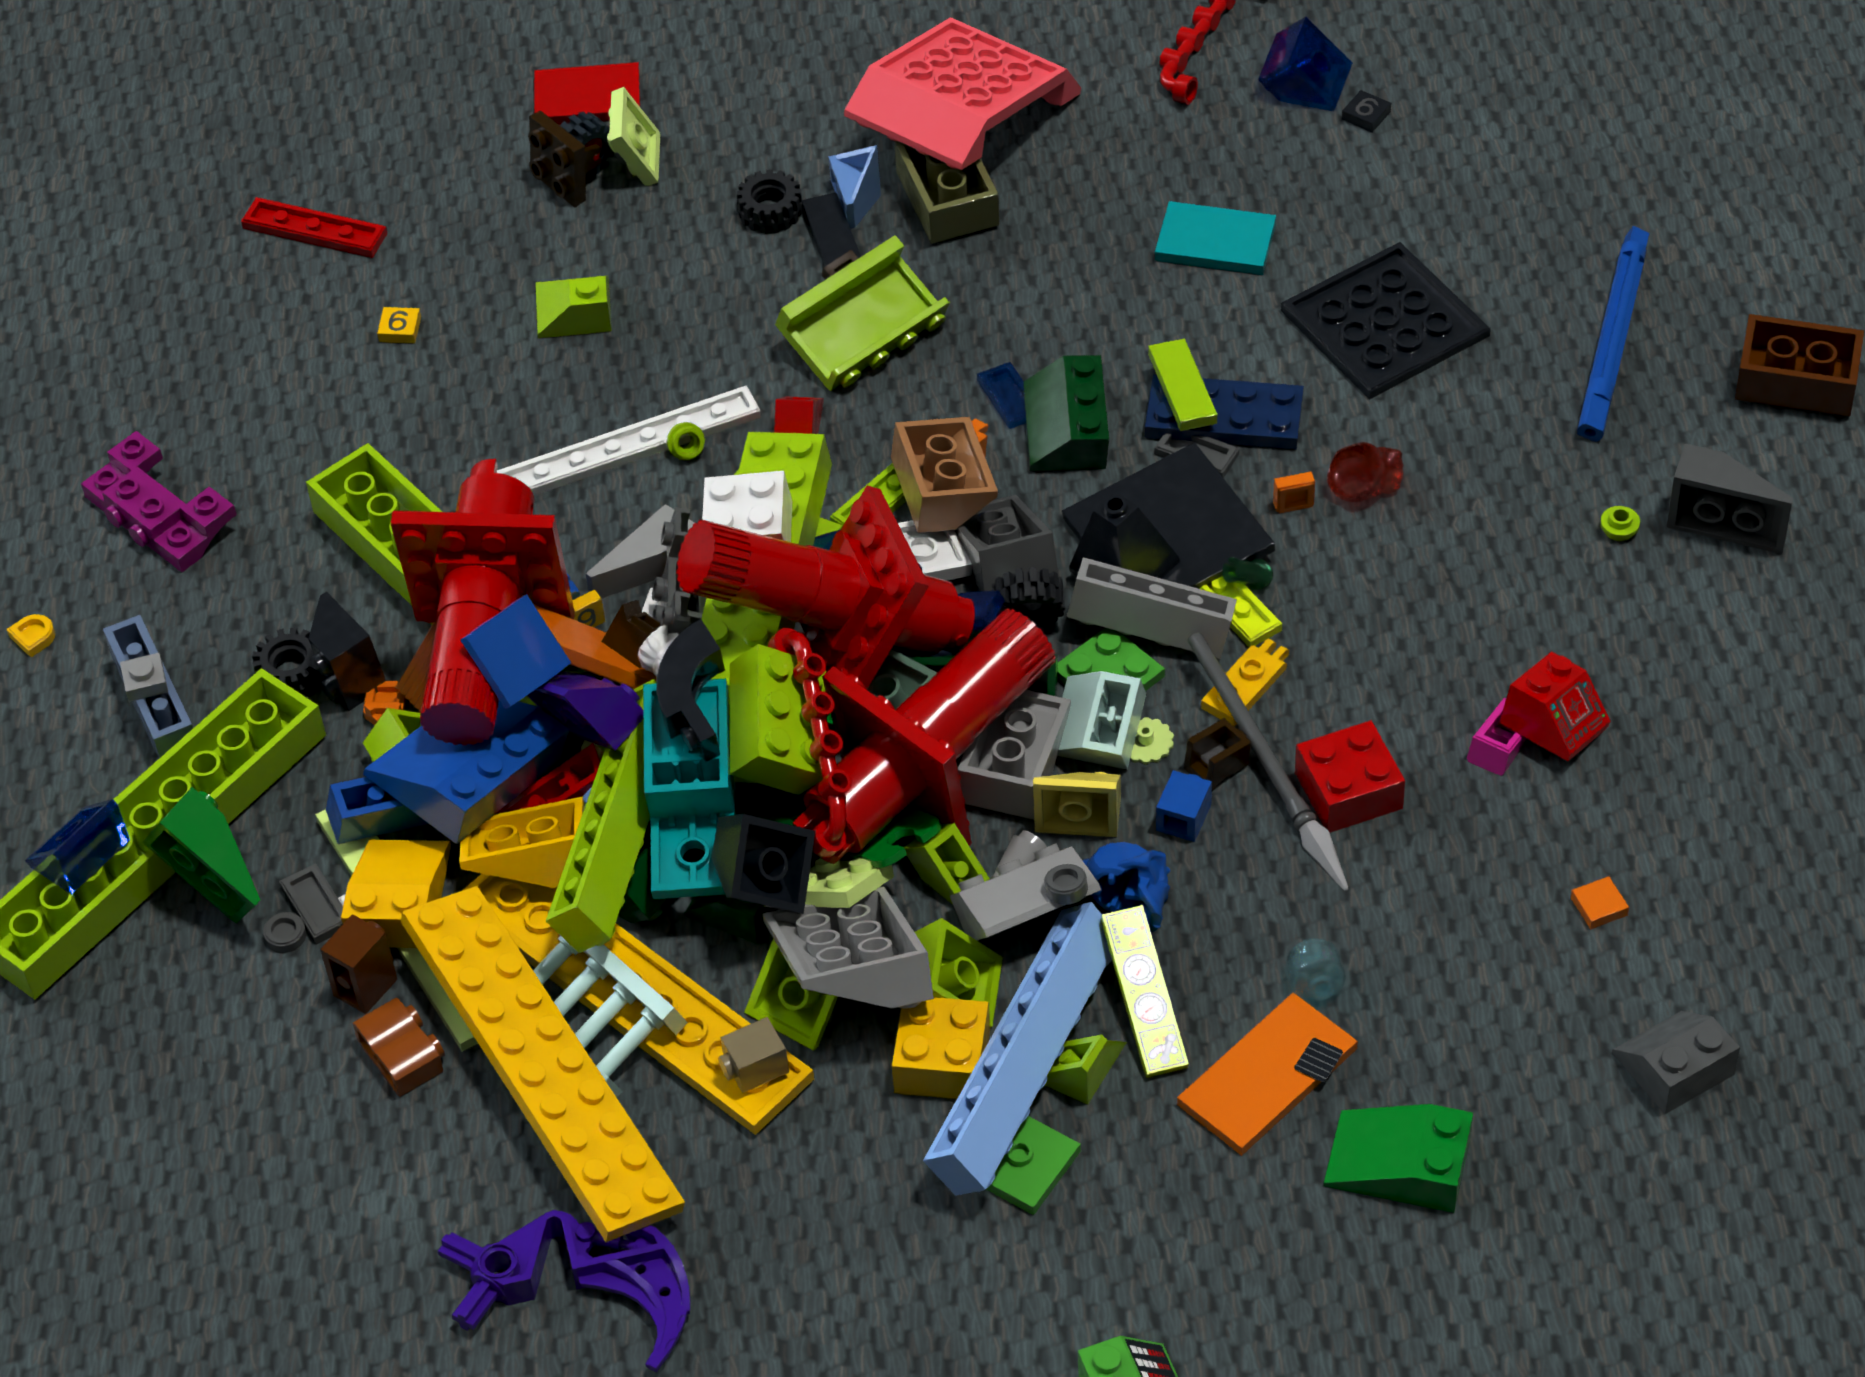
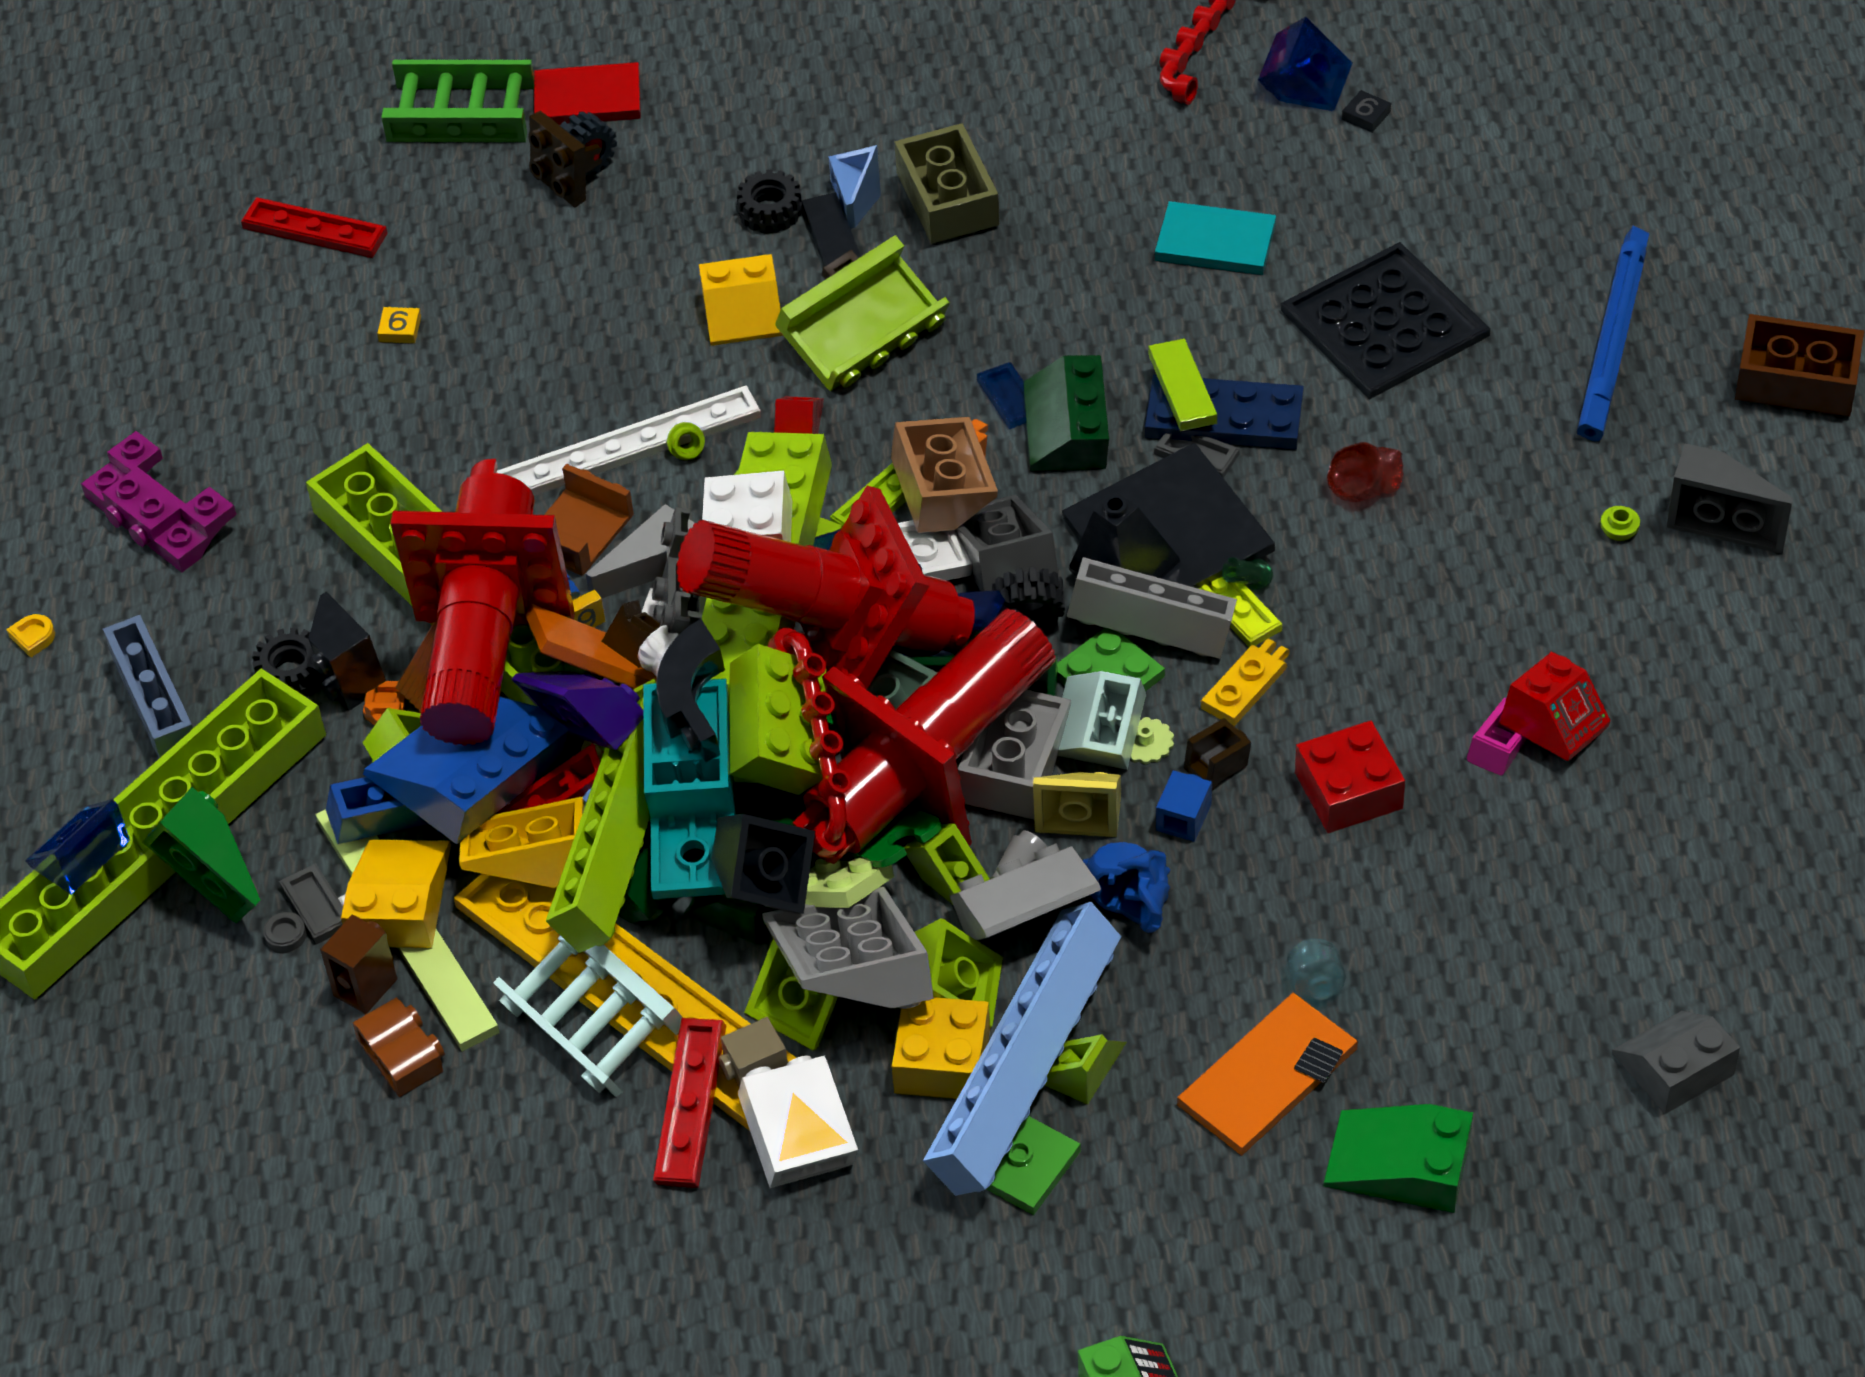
(144, 677): light grey plate -> none
(458, 124): none -> bright green fence
(515, 651): blue slope -> none
(542, 1064): yellow plate -> none
(573, 306): lime slope -> none
(588, 516): none -> dark orange panel
(634, 137): yellowish green plate -> none
(637, 1273): dark purple piece -> none
(689, 1103): none -> red tile
(740, 299): none -> yellow slope
(797, 1120): none -> white brick
(952, 89): coral slope -> none
(1066, 884): dark grey tile -> none
(1144, 991): neon yellow tile -> none
(1294, 492): orange tile -> none
(1314, 836): dark grey piece -> none
(1599, 902): orange tile -> none

